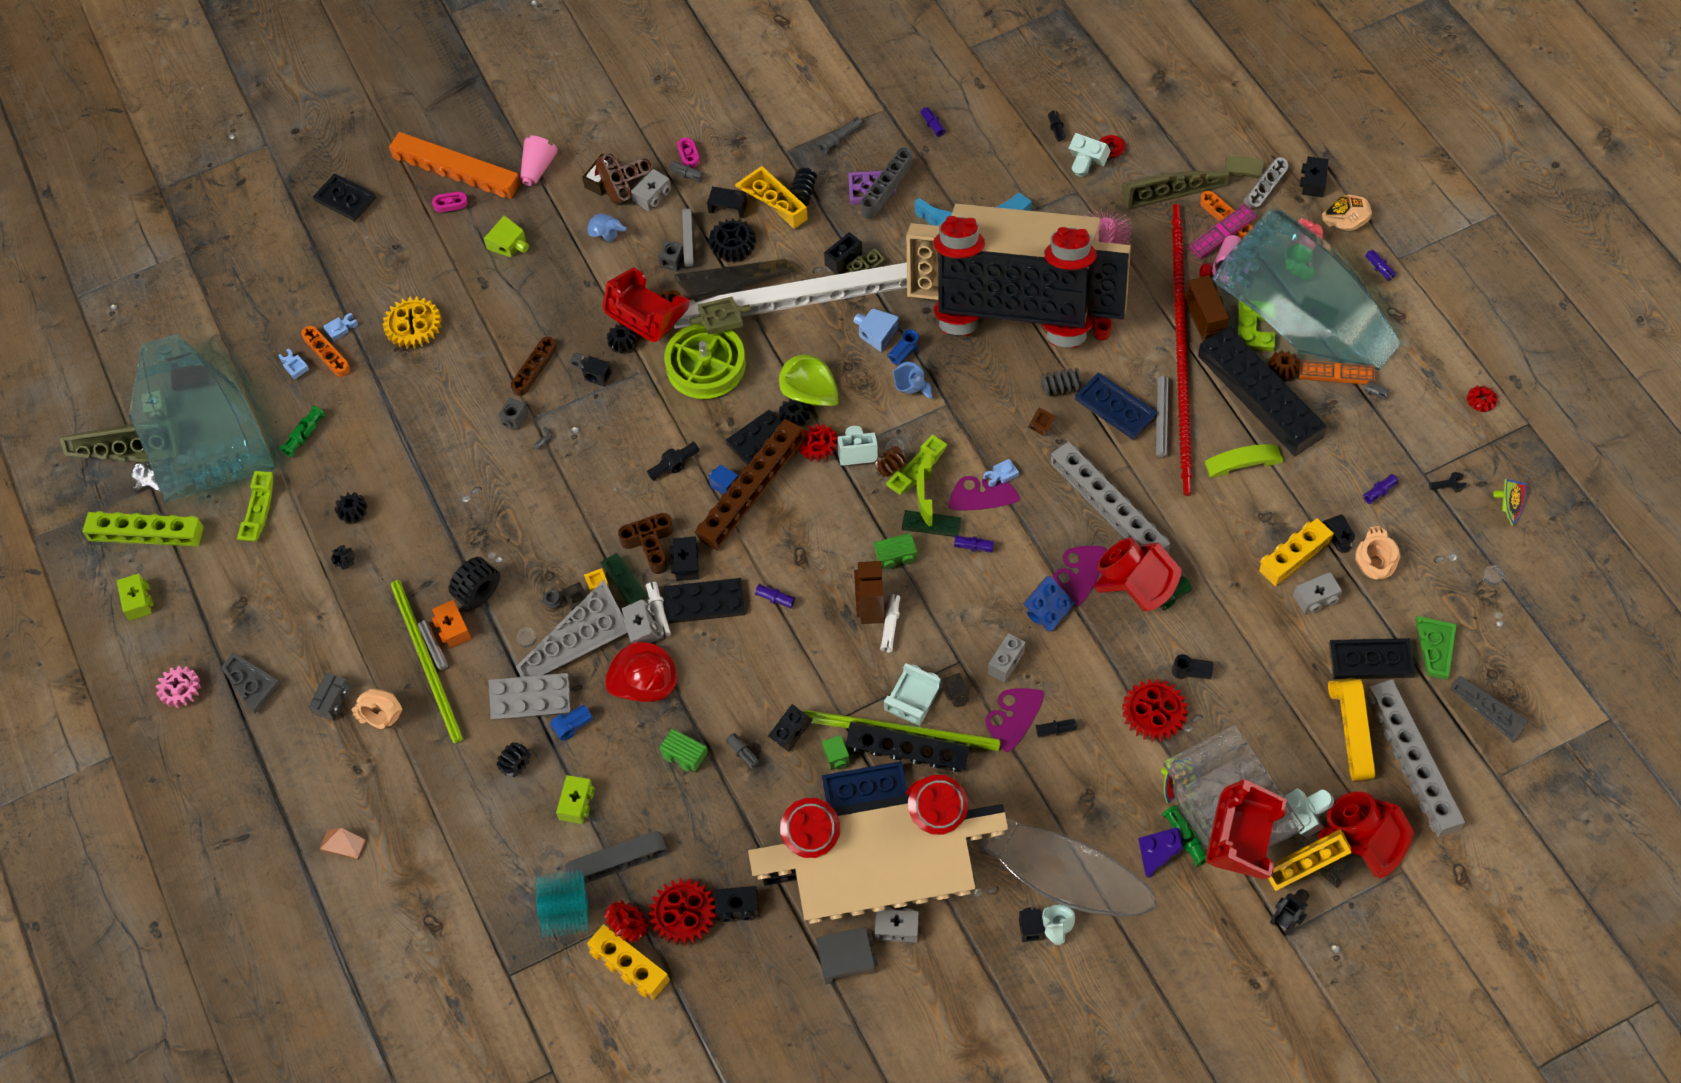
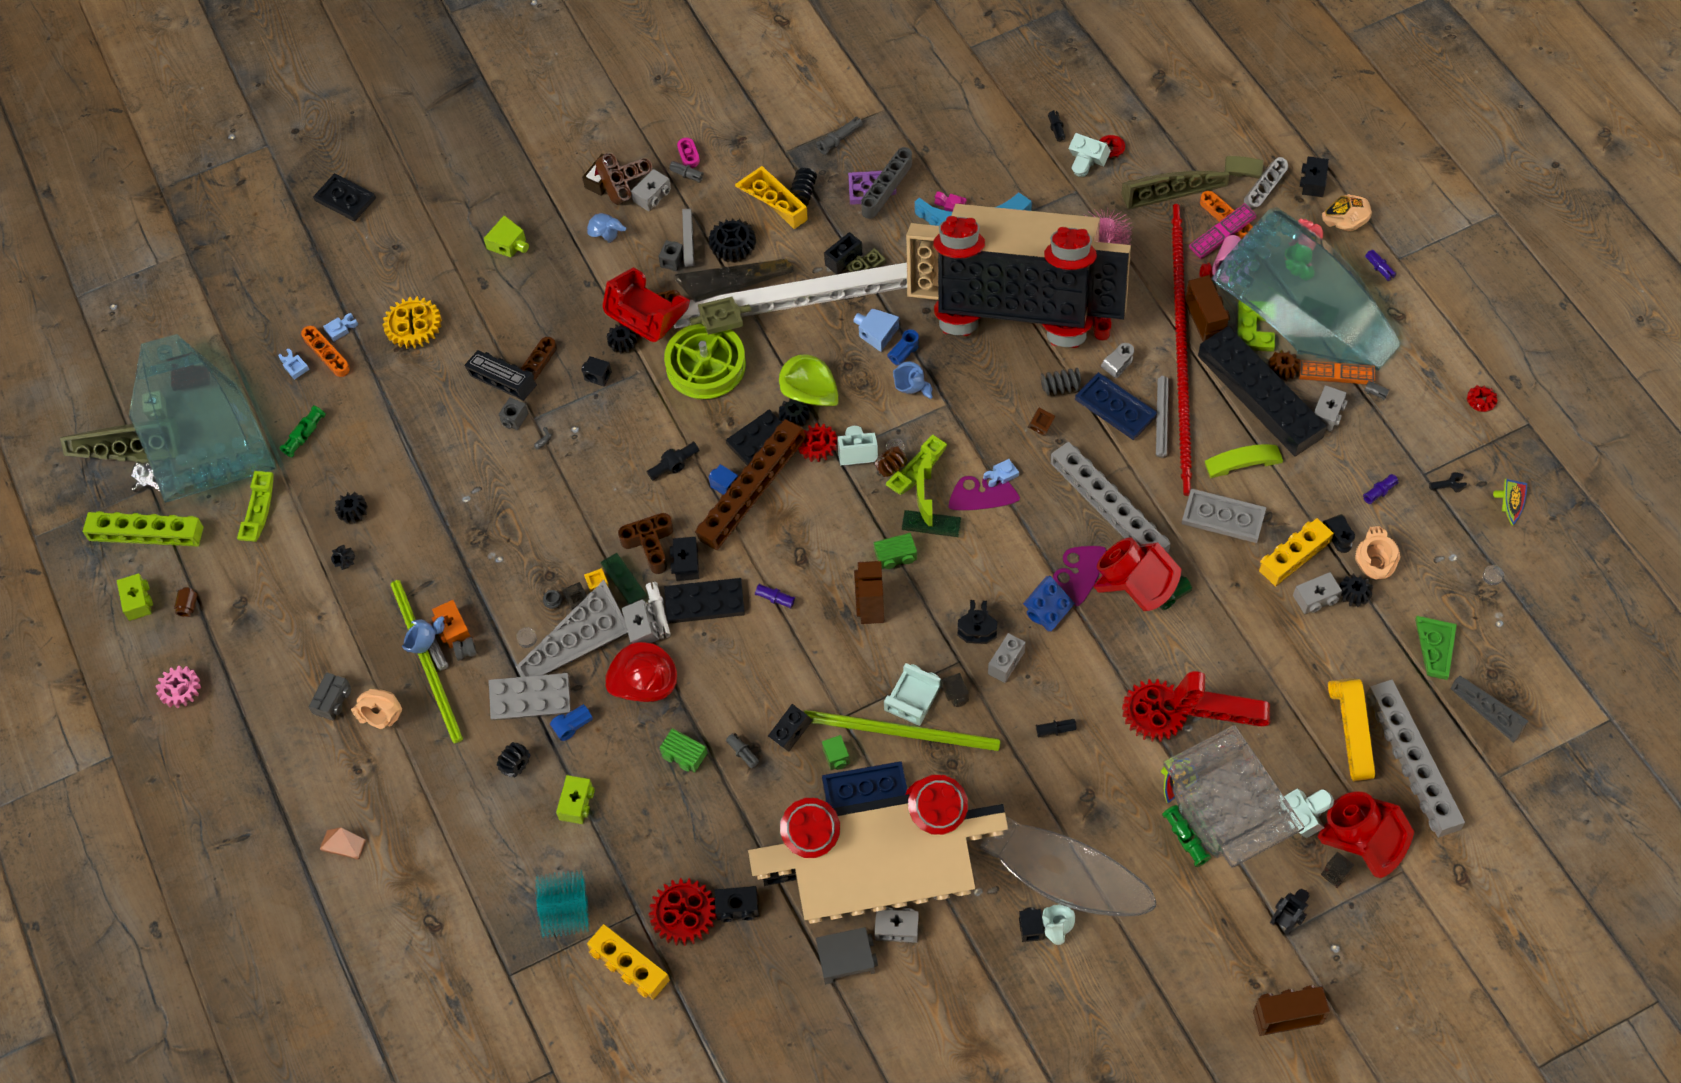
(185, 602): none -> reddish brown brick
(250, 681): dark grey wing -> none
(422, 635): none -> medium blue hair
(449, 201): dark pink plate -> none
(455, 165): orange brick -> none
(464, 648): none -> dark grey wheel
(474, 582): black tyre -> none
(501, 375): none -> black brick
(536, 159): bright pink cone -> none
(578, 360): dark grey axle -> none
(618, 857): dark grey beam -> none
(626, 921): red gear -> none
(728, 199): black panel -> none
(891, 616): white pin -> none
(899, 737): black brick -> none
(933, 122): dark purple axle -> none
(948, 202): none -> dark pink plate
(973, 543): dark purple pin -> none
(977, 624): none -> black hinge
(1024, 711): magenta piece -> none
(1118, 360): none -> light grey piece
(1159, 849): dark purple wing -> none
(1193, 668): black piece -> none
(1193, 700): none -> red beam
(1224, 515): none -> light grey plate
(1244, 829): red windscreen -> none
(1291, 1010): none -> reddish brown piece
(1309, 859): yellow brick -> none
(1329, 406): none -> light grey brick
(1356, 590): none -> black gear
(1372, 658): black plate -> none

